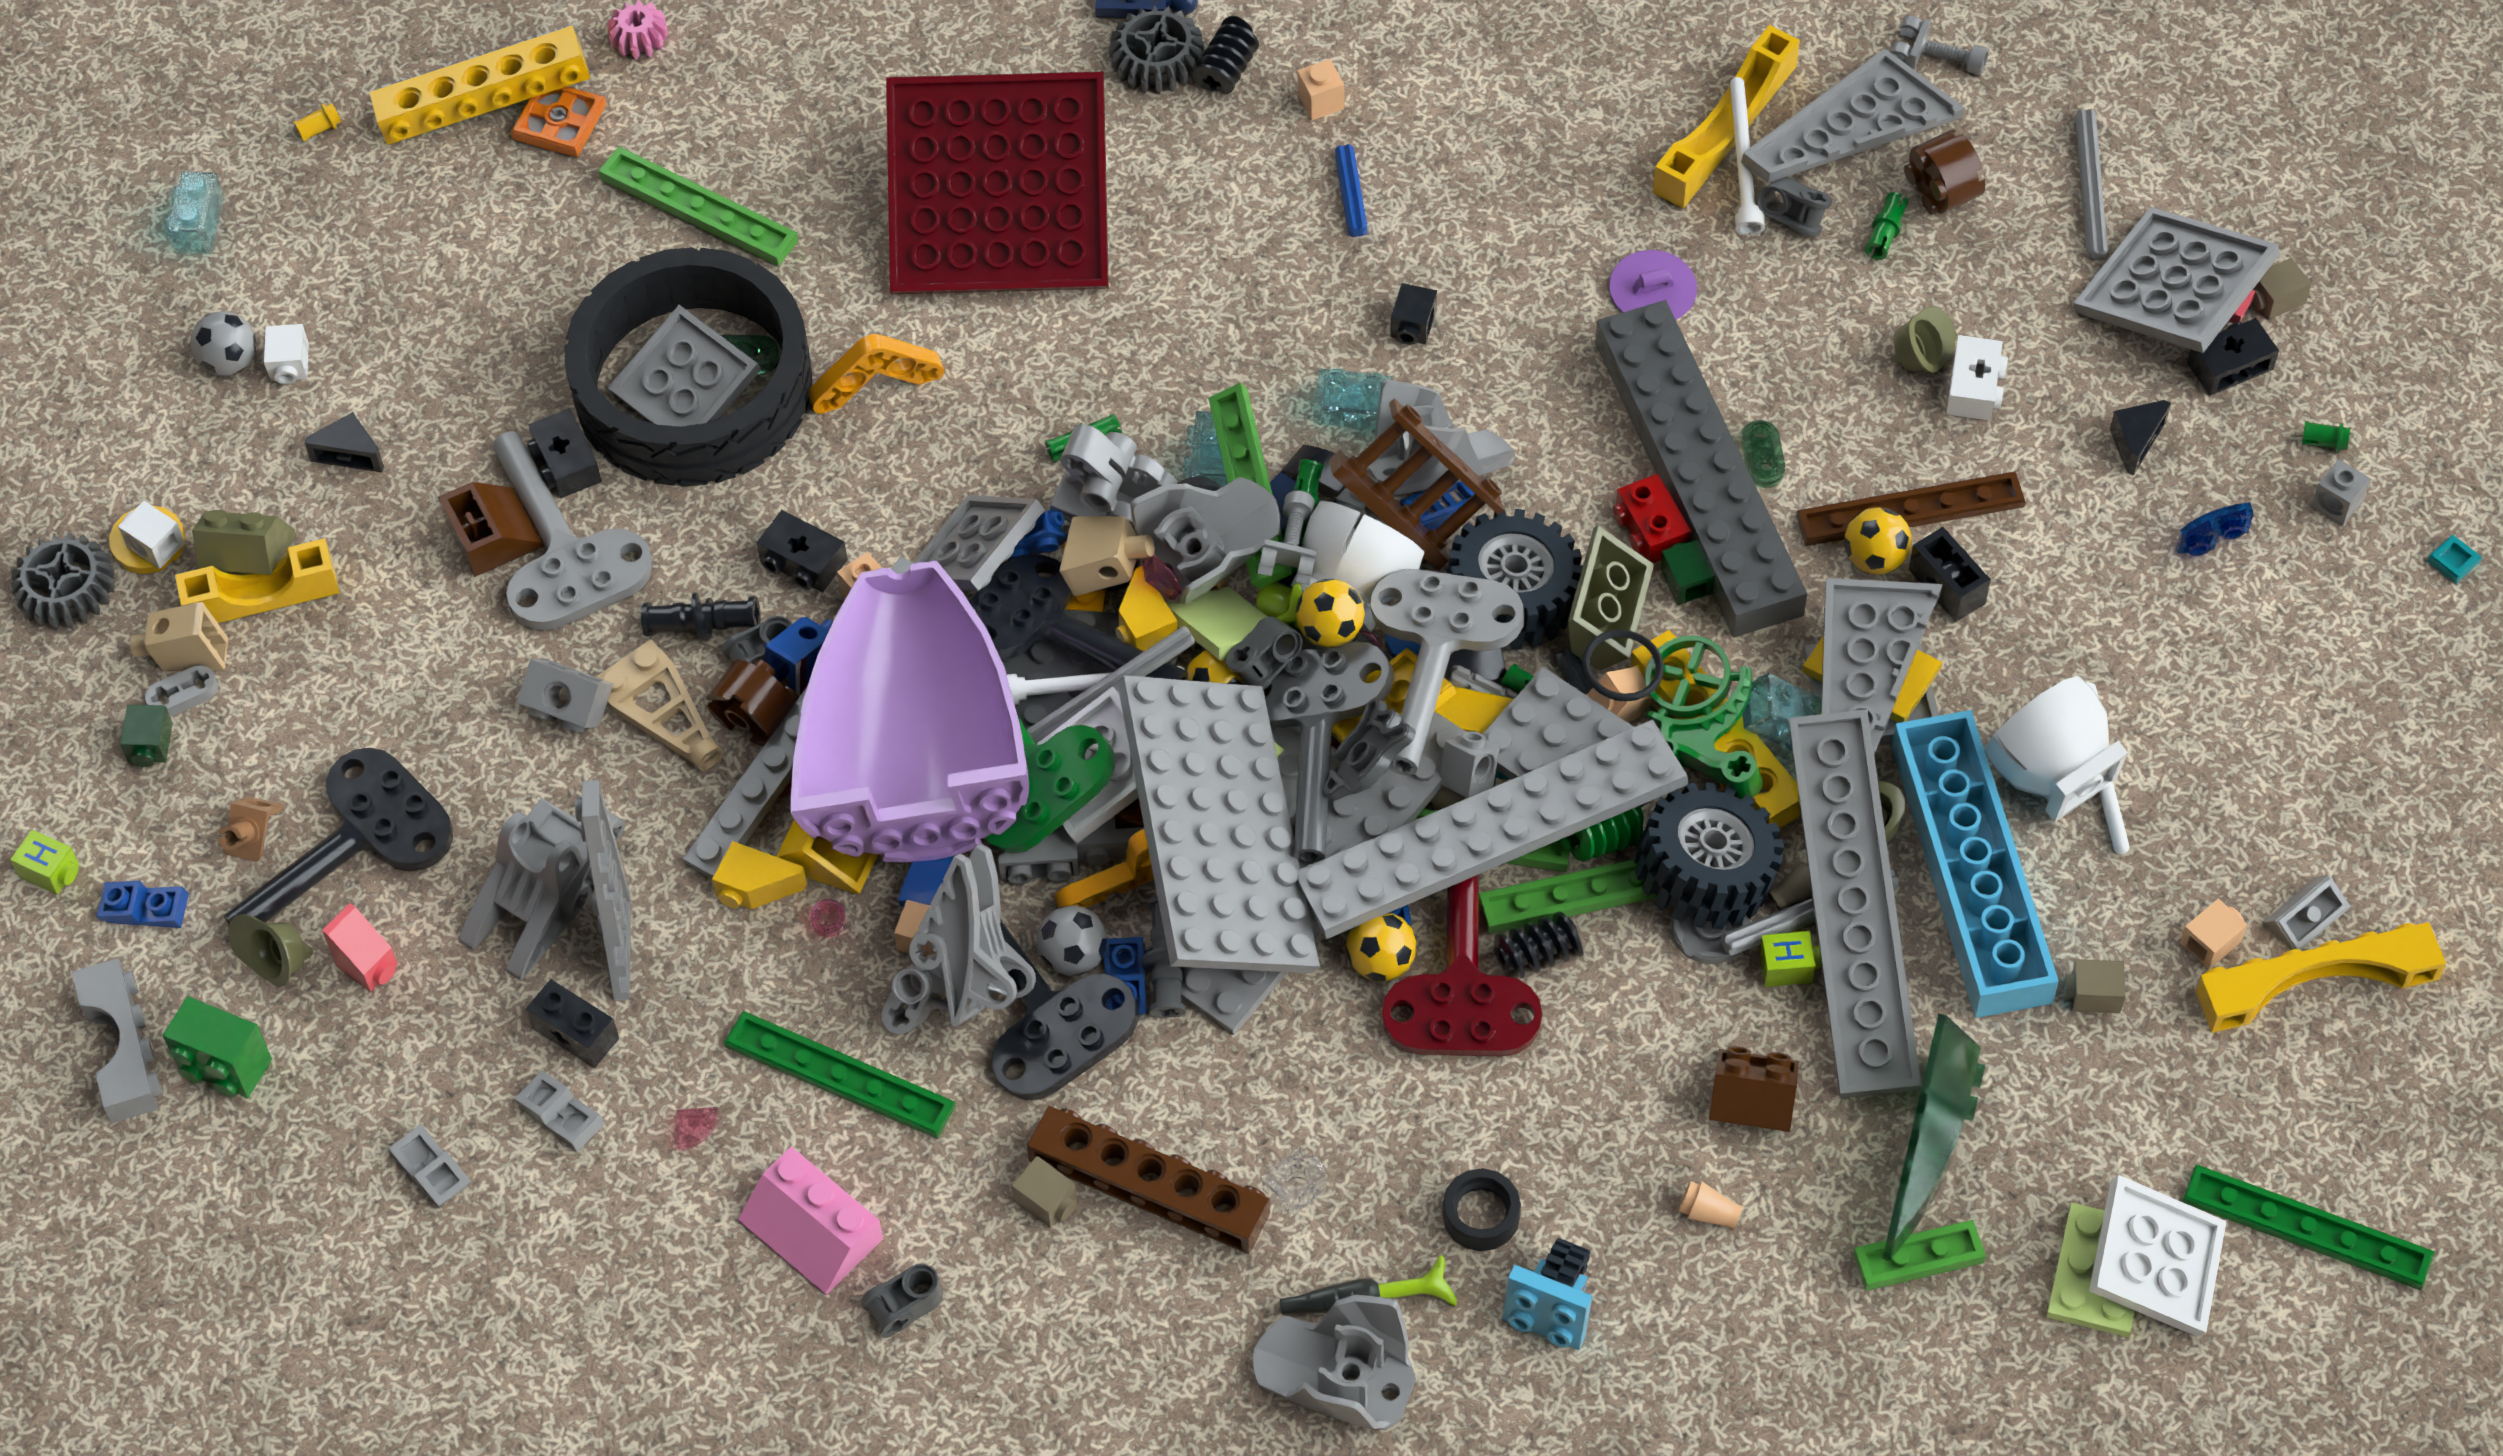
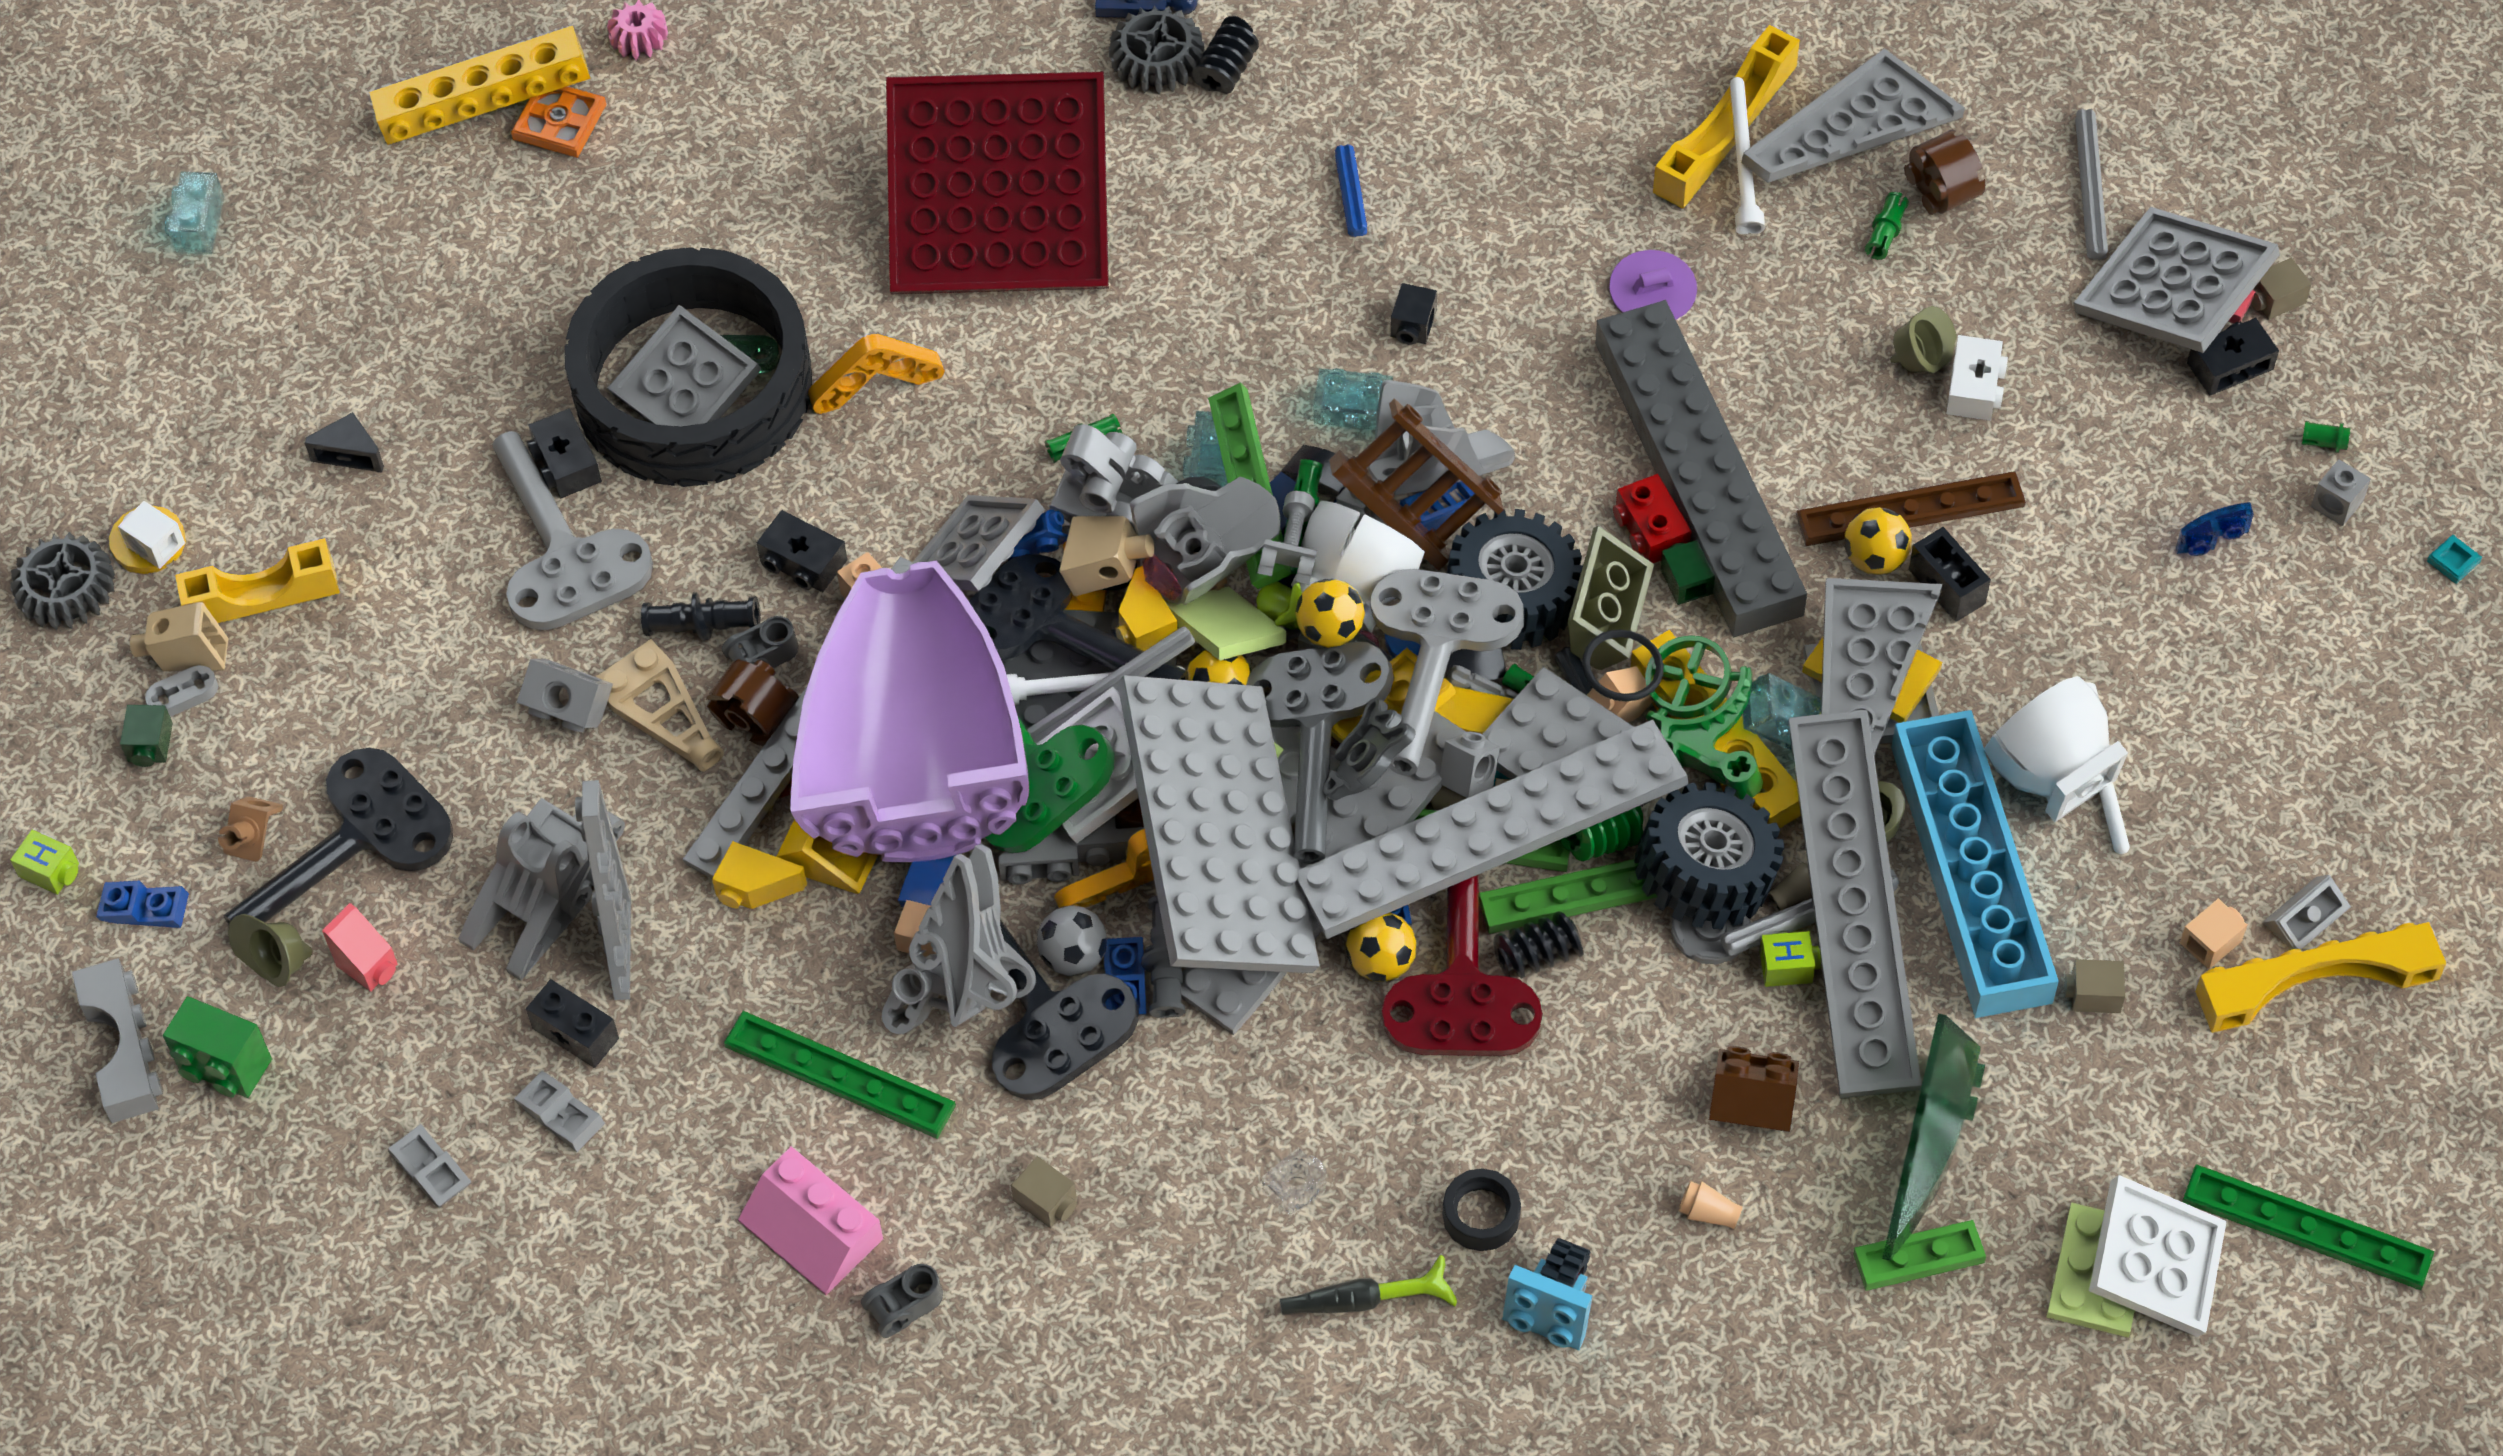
(223, 343): light grey piece -> none
(241, 541): olive slope -> none
(286, 353): white brick -> none
(318, 121): yellow pin -> none
(488, 525): reddish brown slope -> none
(695, 1125): clear pink tile -> none
(698, 206): bright green plate -> none
(795, 651): blue torso -> none
(830, 906): clear pink bush -> none
(1160, 1197): reddish brown brick -> none
(1265, 651): dark grey piece -> none
(1320, 89): light nougat brick -> none
(1354, 1339): light grey piece -> none
(1763, 451): clear green plate -> none
(1801, 207): dark grey piece -> none
(1919, 30): light grey bar -> none
(2136, 431): black slope -> none

